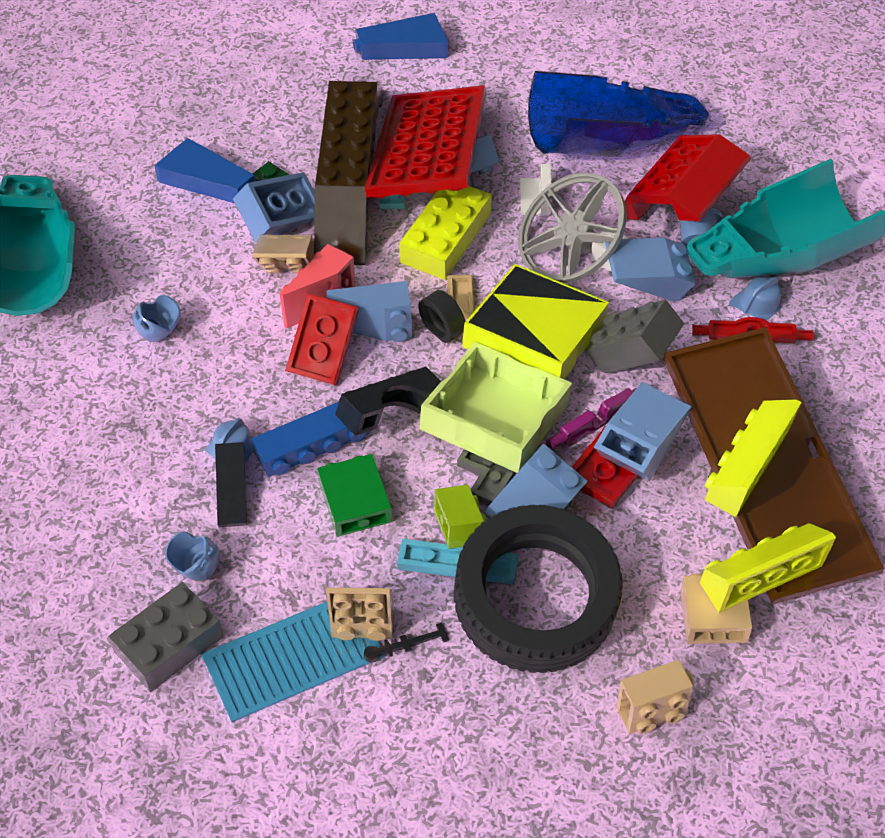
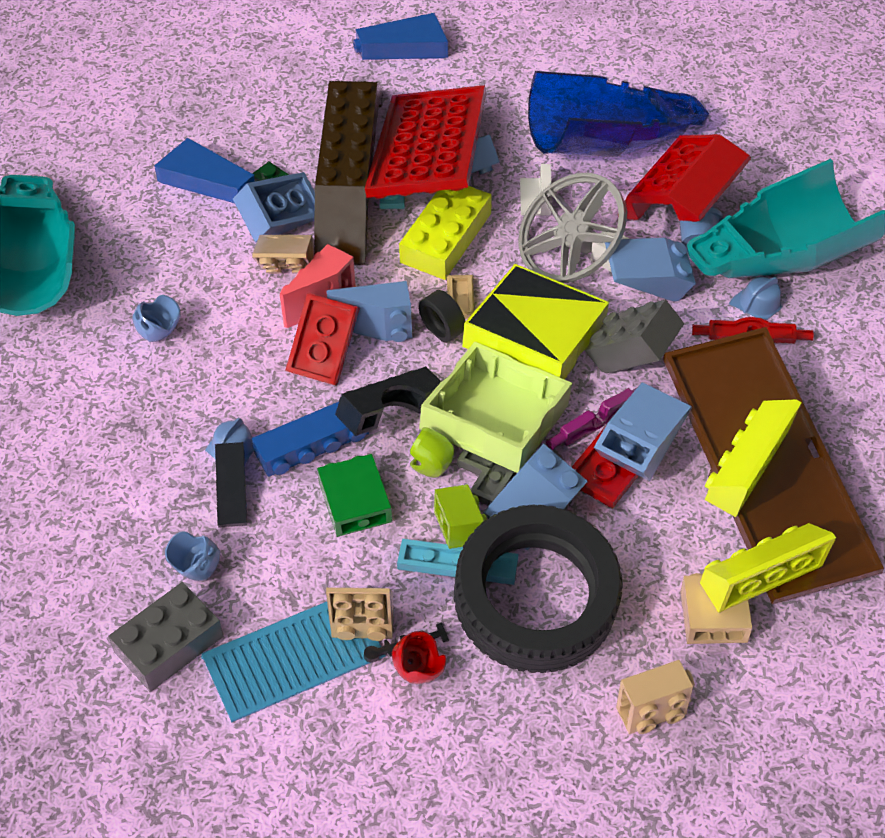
(424, 657): none -> red helmet
(433, 453): none -> lime helmet

